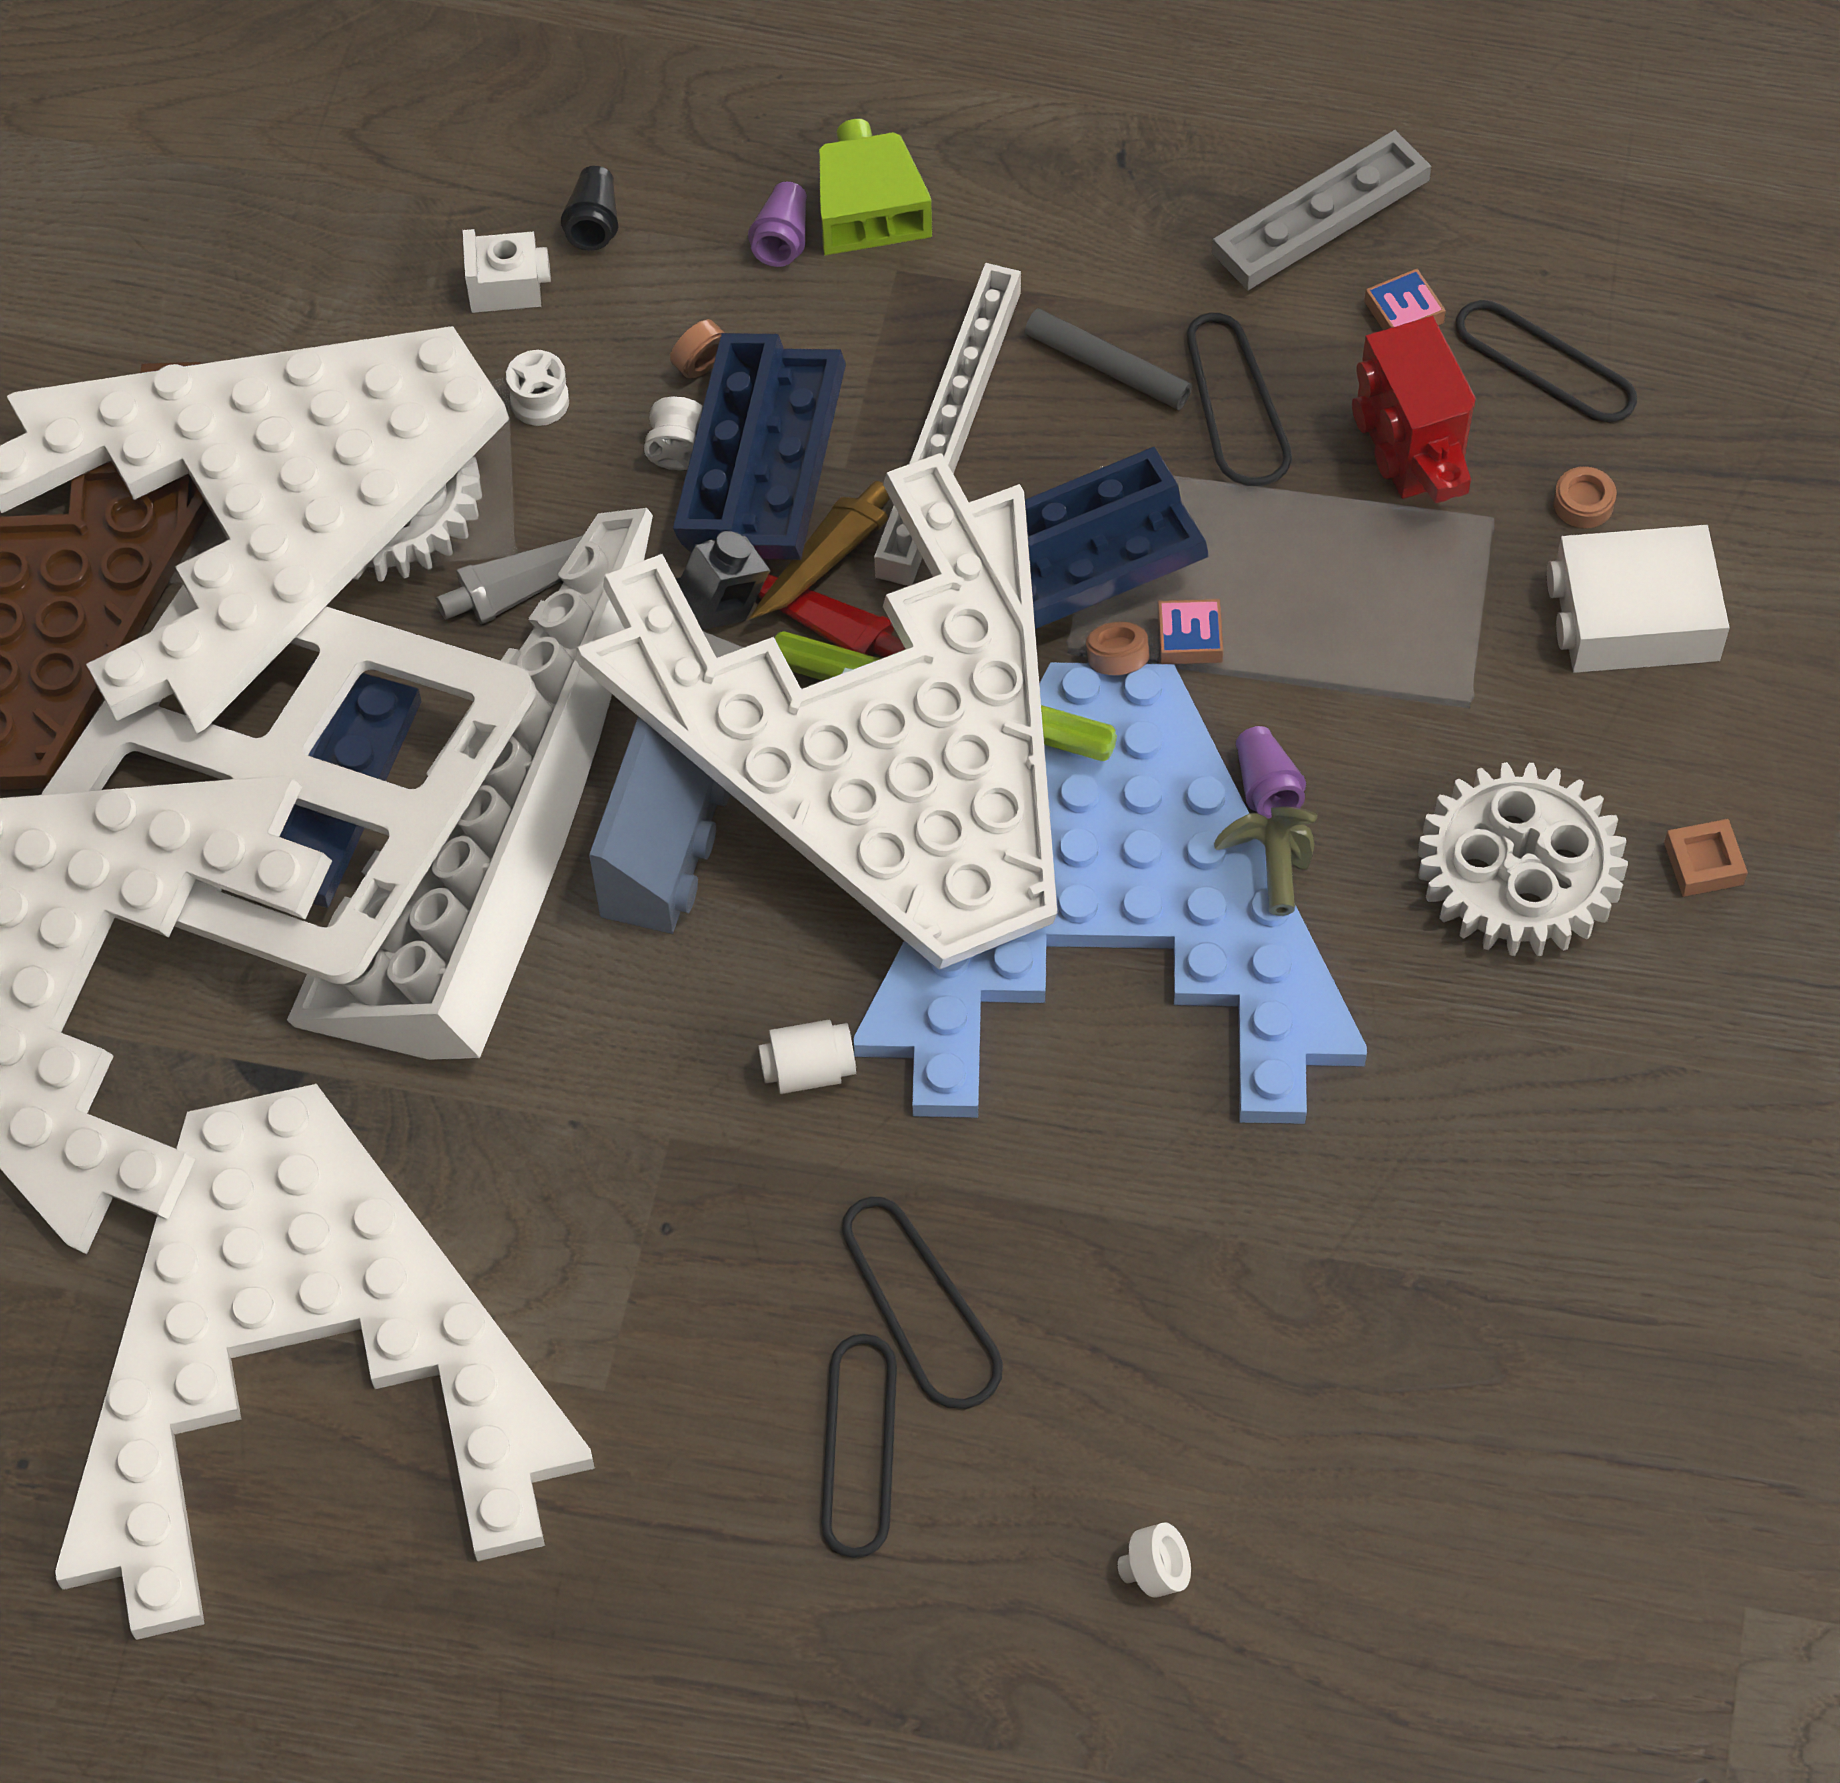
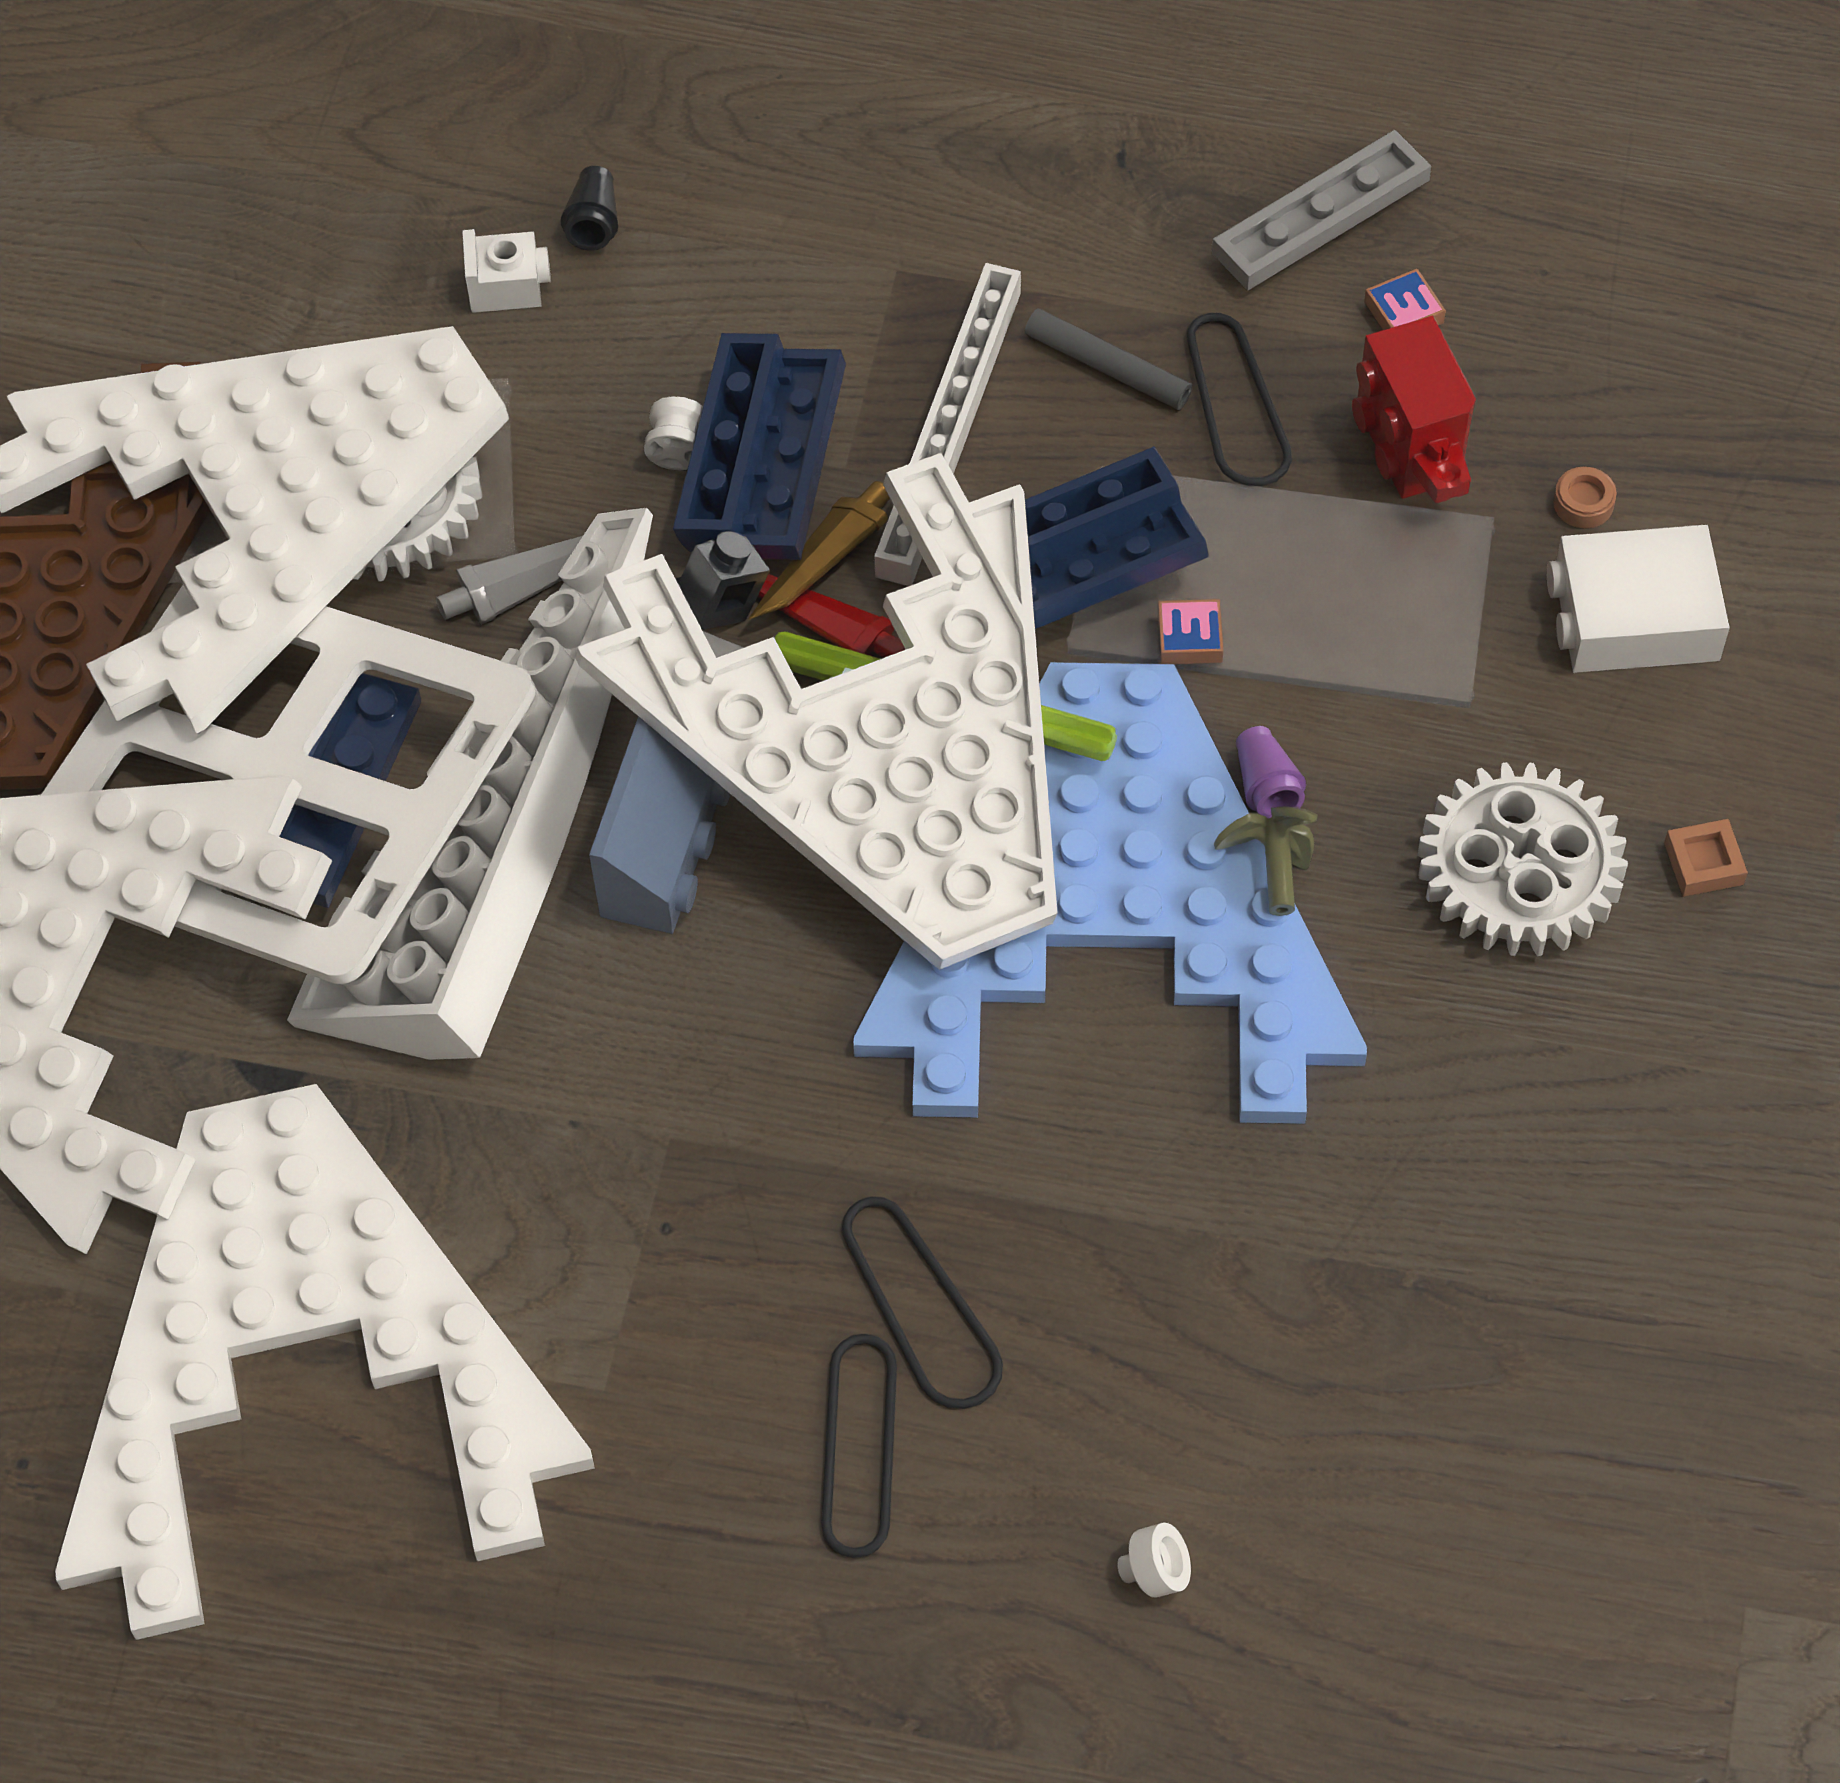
(530, 375): white wheel -> none
(697, 349): nougat tile -> none
(780, 226): medium lavender cone -> none
(807, 1056): white brick -> none
(870, 191): lime torso -> none
(1117, 648): nougat tile -> none
(1603, 417): black piece -> none

